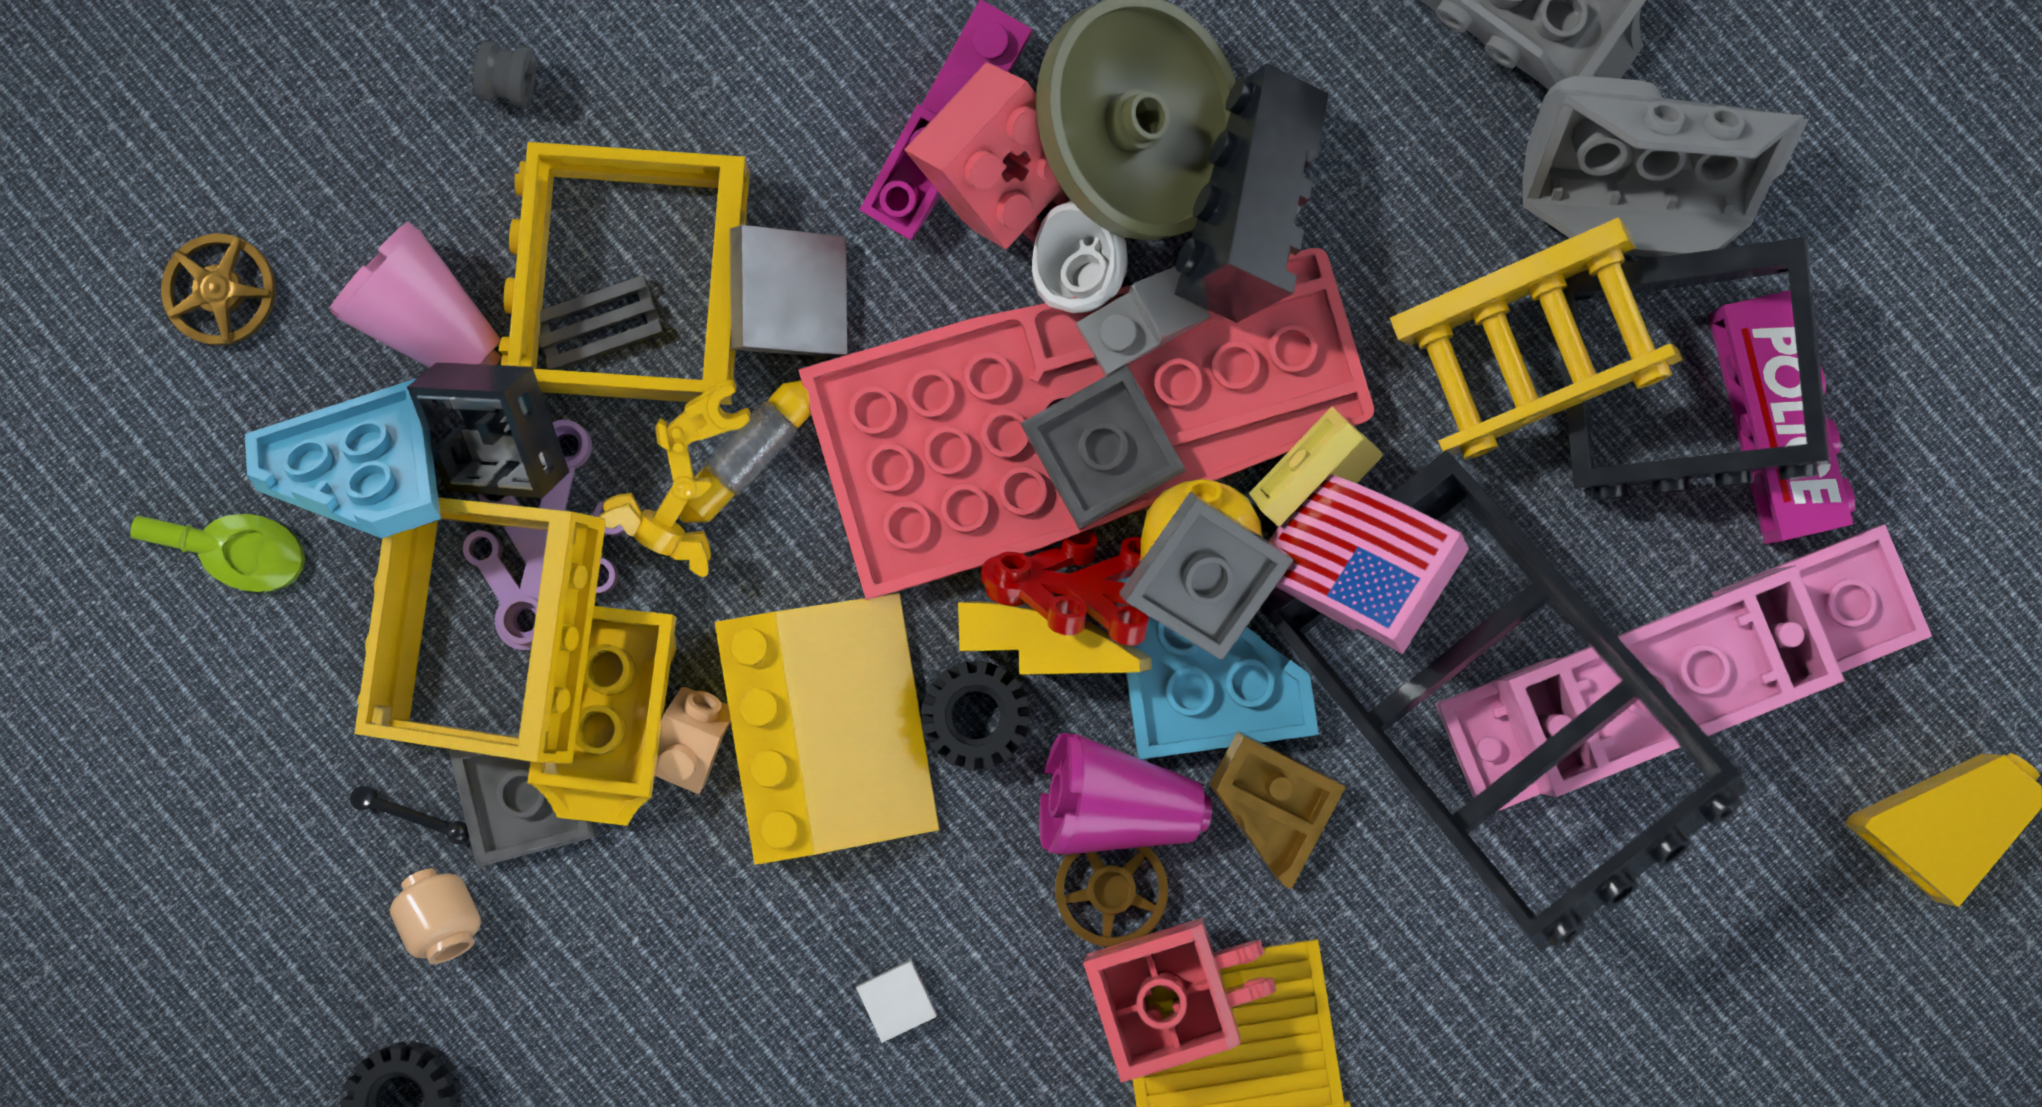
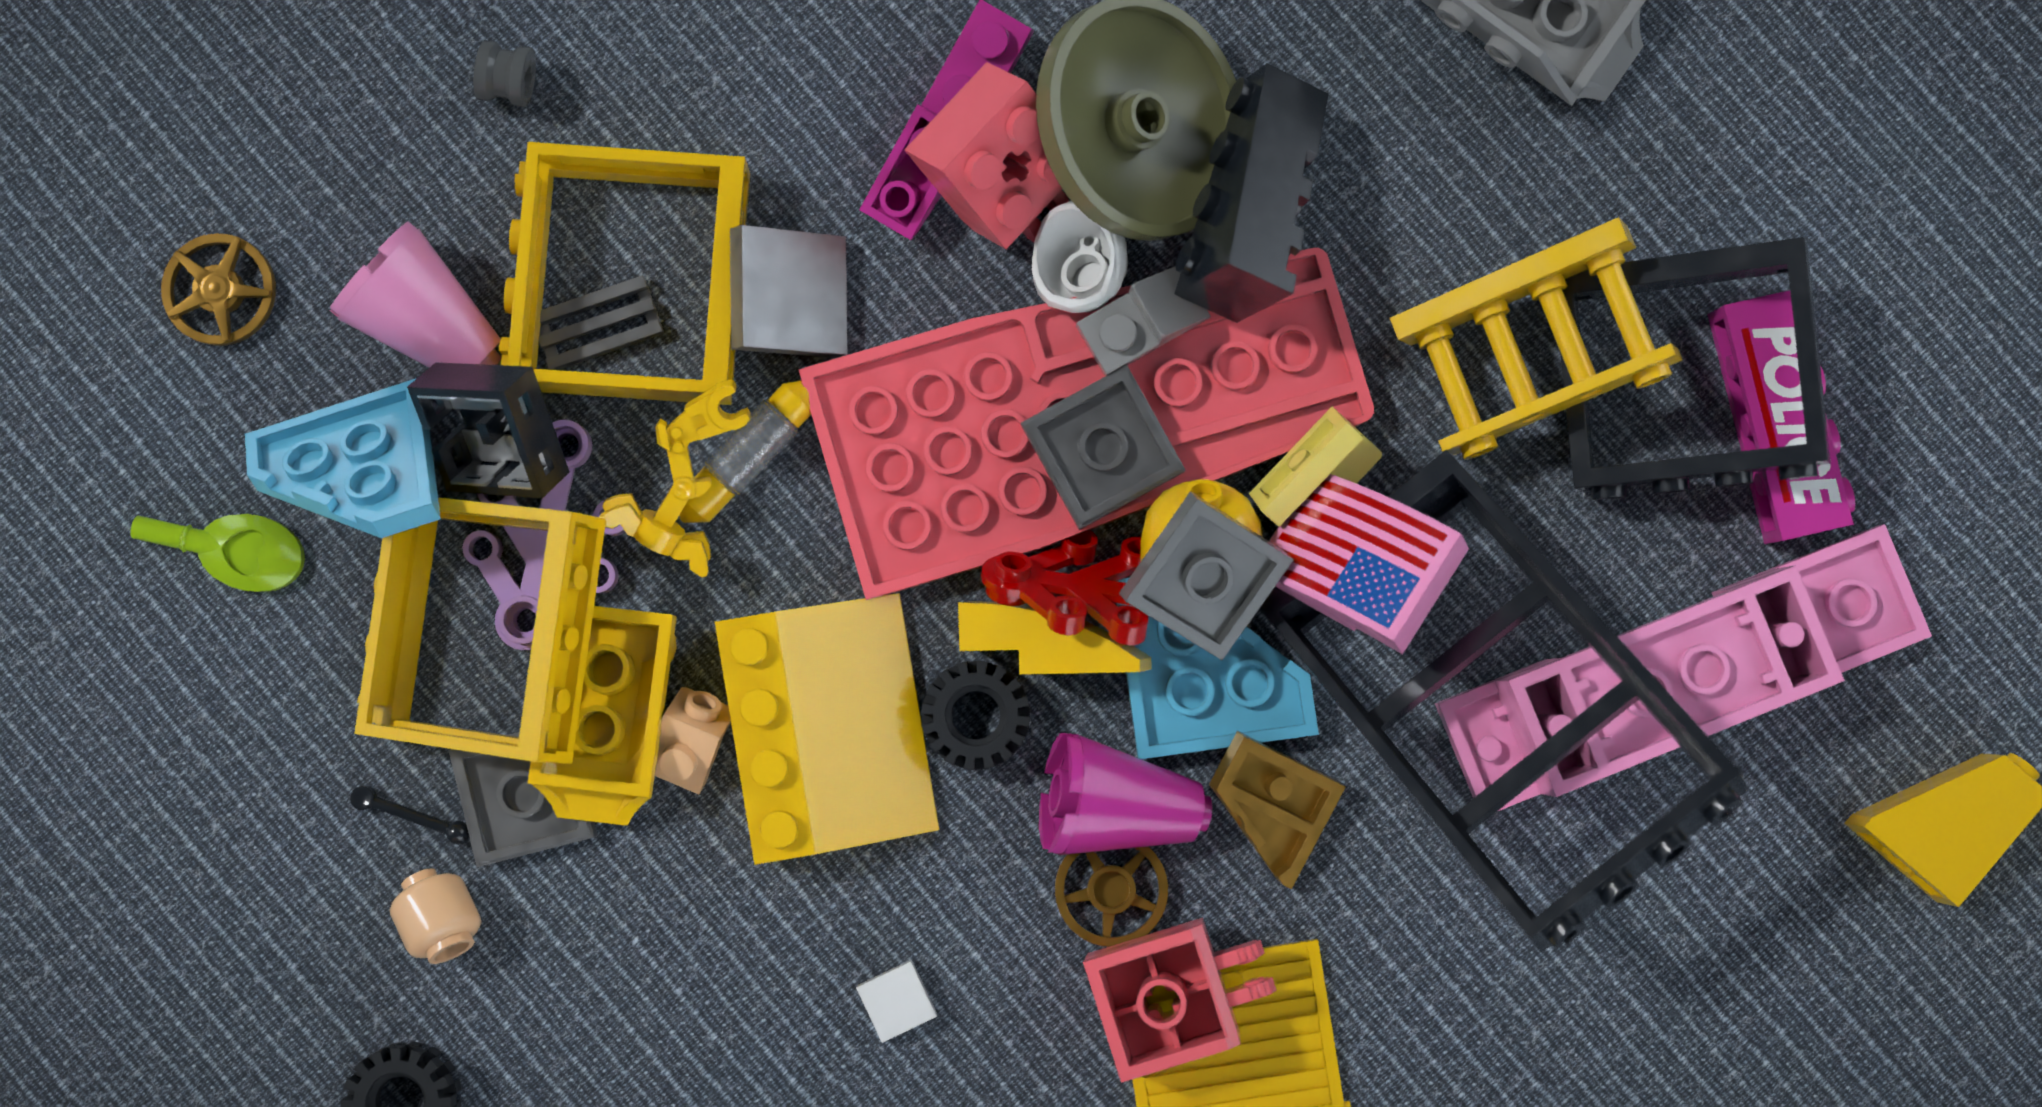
(1666, 167): light grey slope -> none

